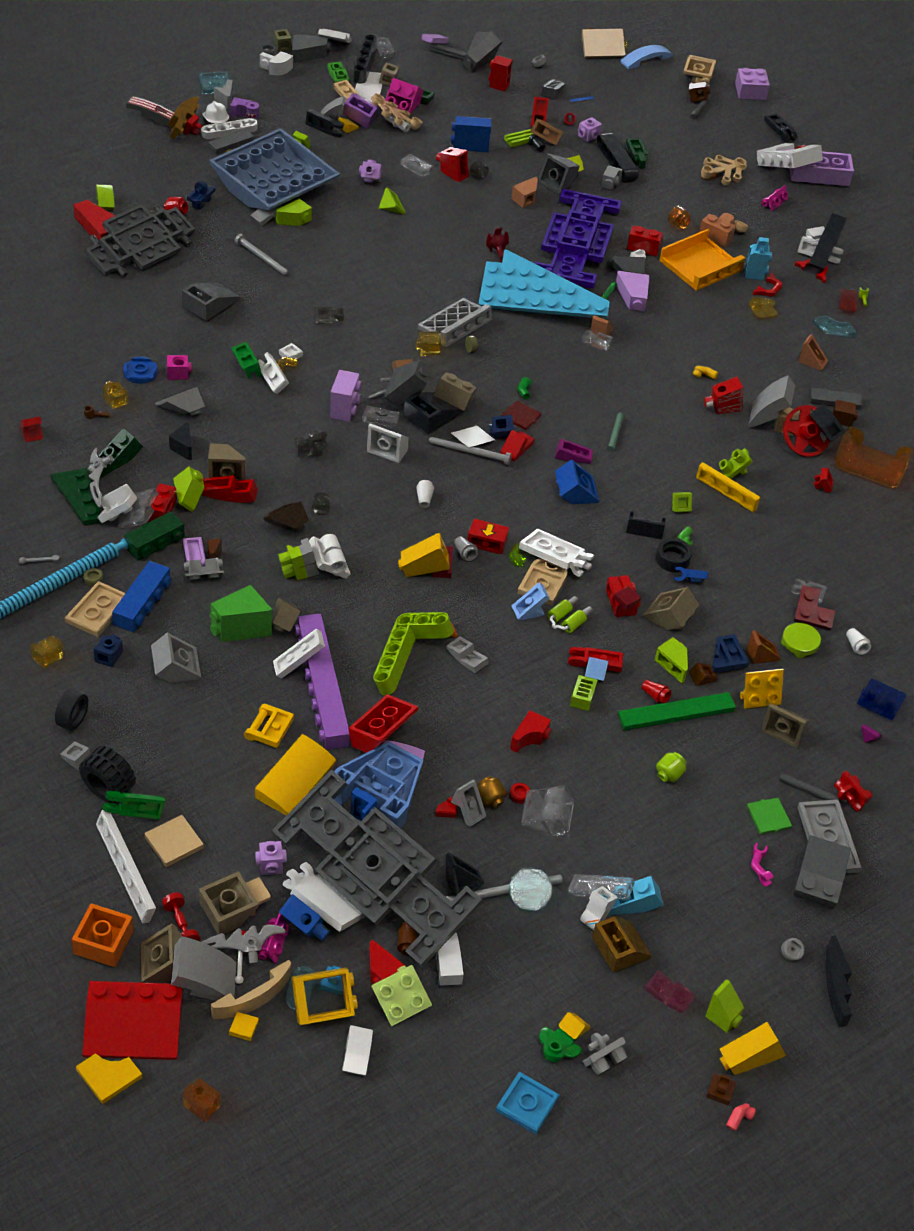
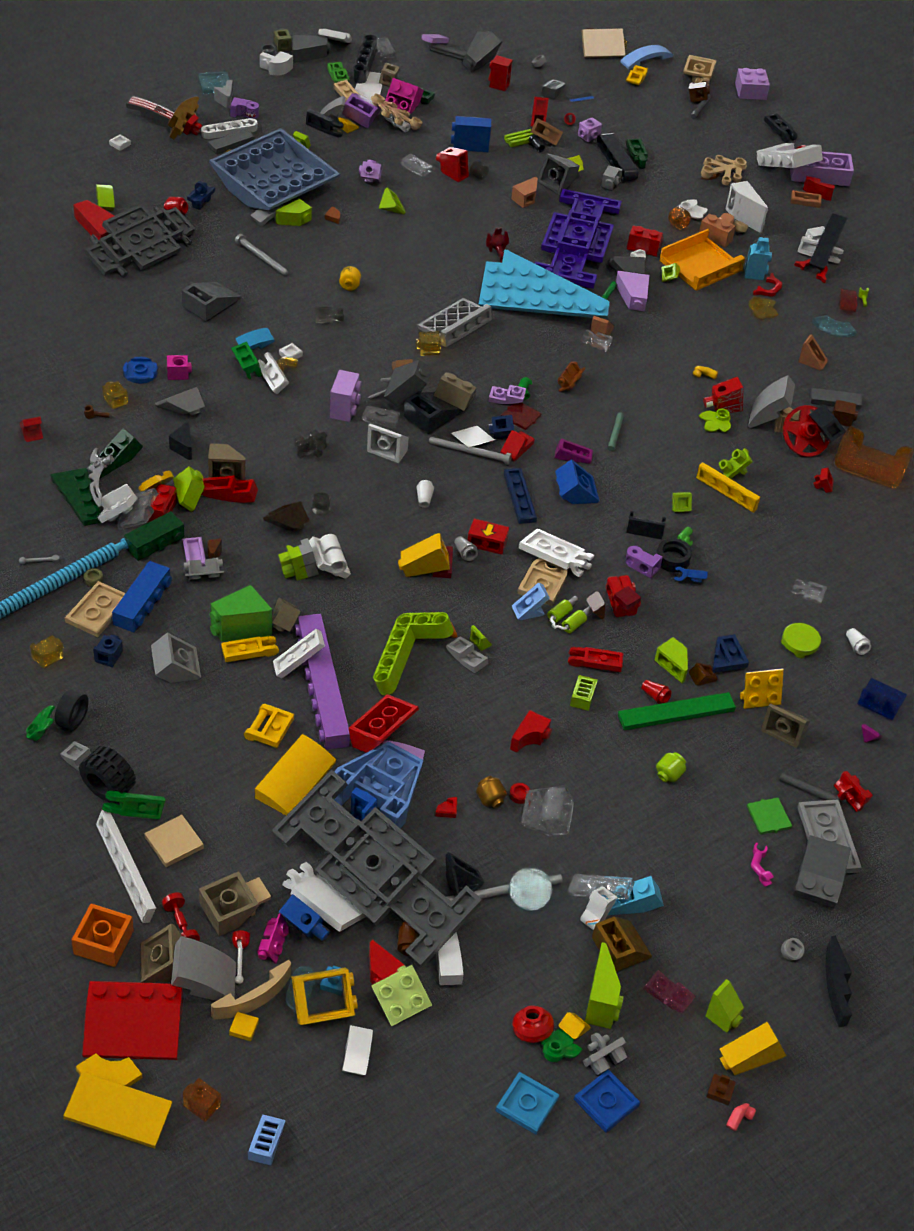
(40, 724): none -> green plate
(118, 1110): none -> yellow tile
(120, 142): none -> white tile
(155, 480): none -> yellow tile
(216, 113): white piece -> none
(249, 648): none -> yellow hinge
(249, 942): light grey piece -> none
(259, 337): none -> dark azure slope
(260, 1155): none -> light blue slope
(271, 858): lavender brick -> none
(333, 215): none -> dark orange tile
(351, 277): none -> yellow head
(470, 803): light grey slope -> none
(471, 344): olive tile -> none
(479, 639): none -> lime slope
(507, 396): none -> lavender slope
(515, 555): clear neon green arm -> none
(520, 496): none -> dark blue tile
(533, 1029): none -> red piece
(570, 376): none -> dark orange hinge
(596, 668): light blue tile -> none
(597, 604): none -> slope
(605, 992): none -> lime slope
(607, 1100): none -> blue tile
(637, 75): none -> yellow slope
(643, 561): none -> medium lavender leg
(670, 272): none -> lime slope
(672, 608): dark tan slope -> none
(695, 211): none -> white plate
(716, 420): none -> lime plate
(746, 205): none -> white slope
(761, 649): dark orange slope -> none
(776, 198): dark pink hinge -> none
(806, 199): none -> nougat tile
(808, 611): dark red plate -> none
(814, 186): none -> red slope

